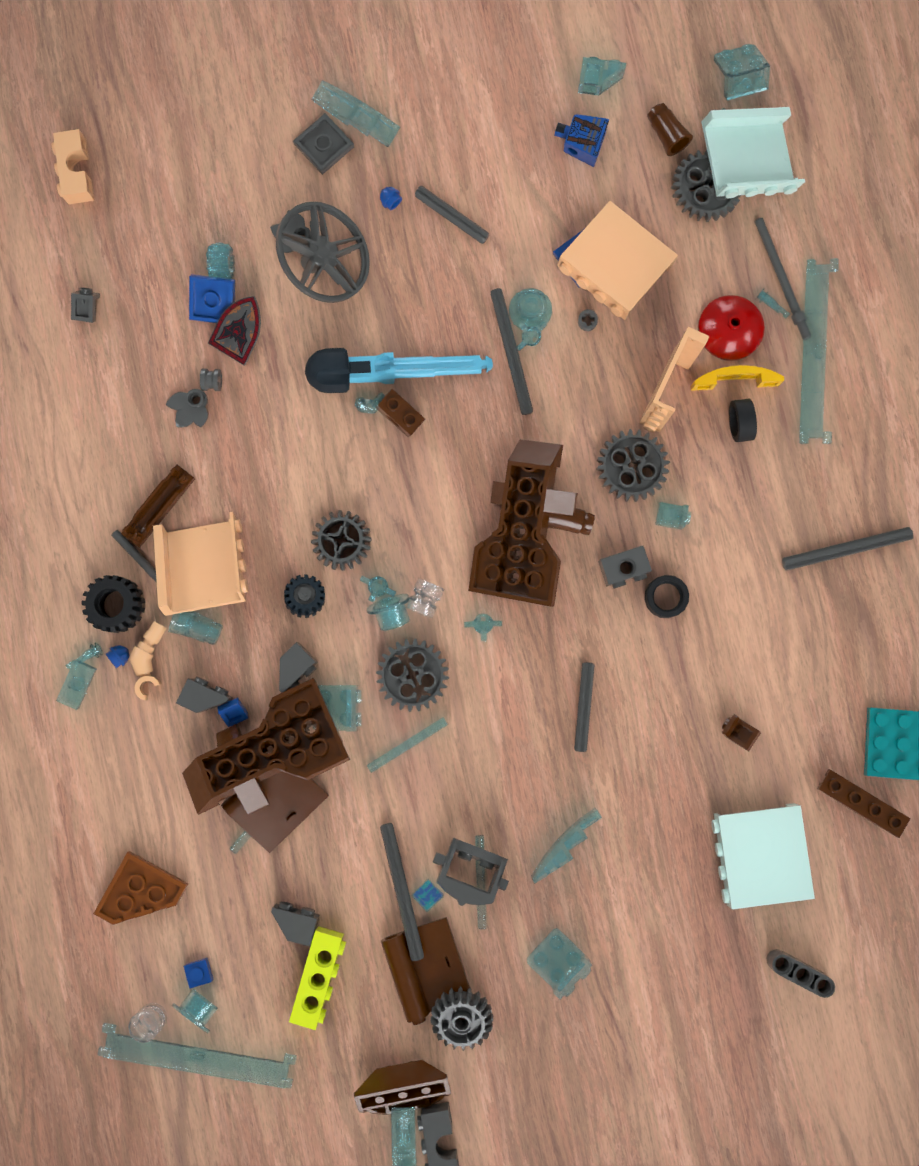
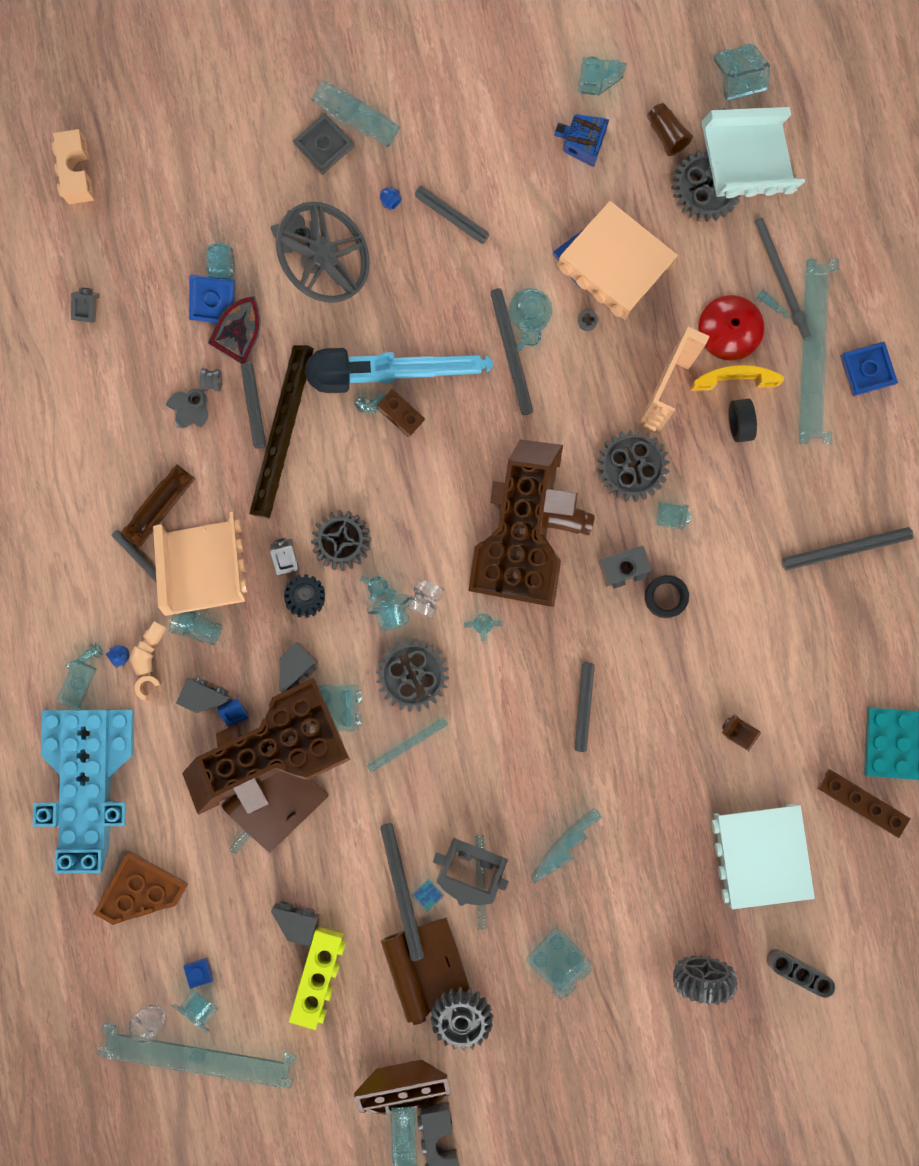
(84, 807): none -> medium azure piece
(95, 604): black tyre -> none
(253, 405): none -> dark grey axle
(281, 432): none -> dark brown plate
(283, 556): none -> bracket
(705, 980): none -> dark grey gear
(869, 369): none -> blue plate

